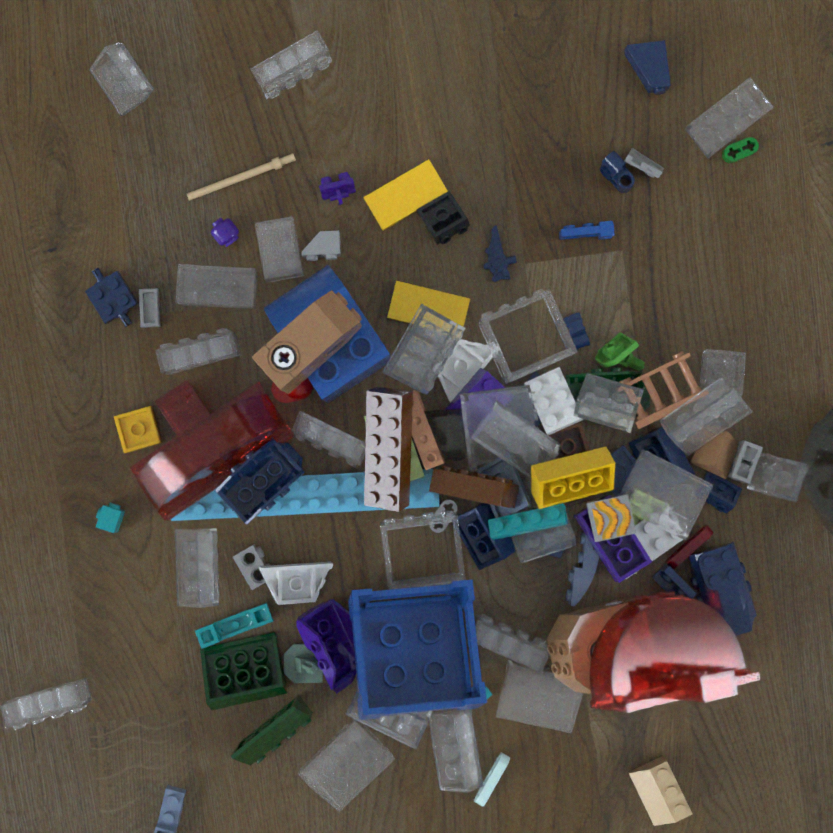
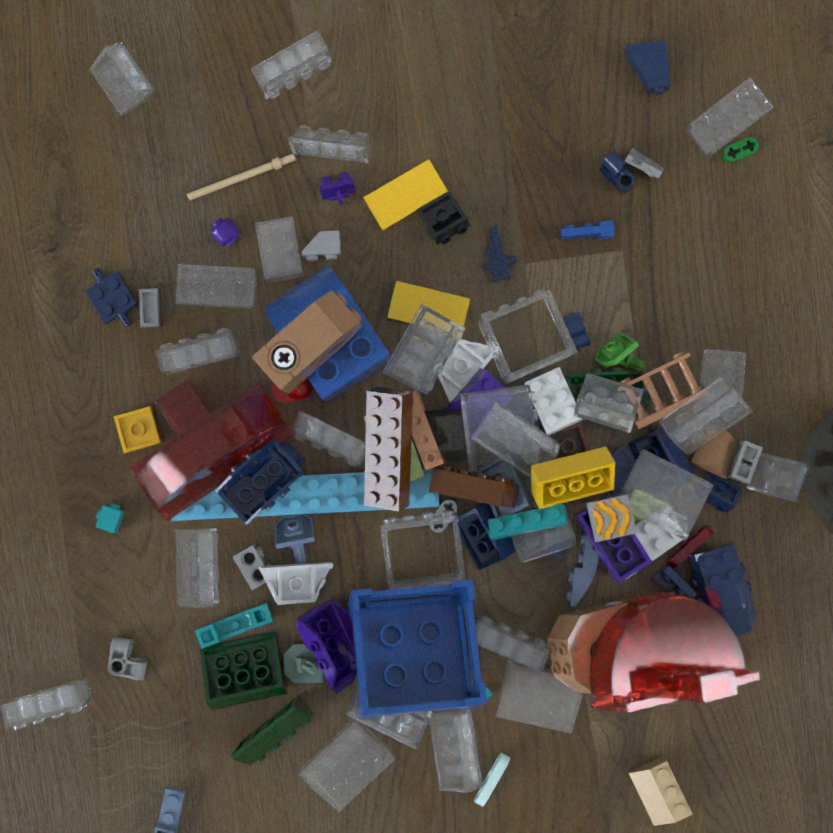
(132, 667): none -> light grey piece
(294, 532): none -> sand blue piece
(330, 145): none -> clear slope

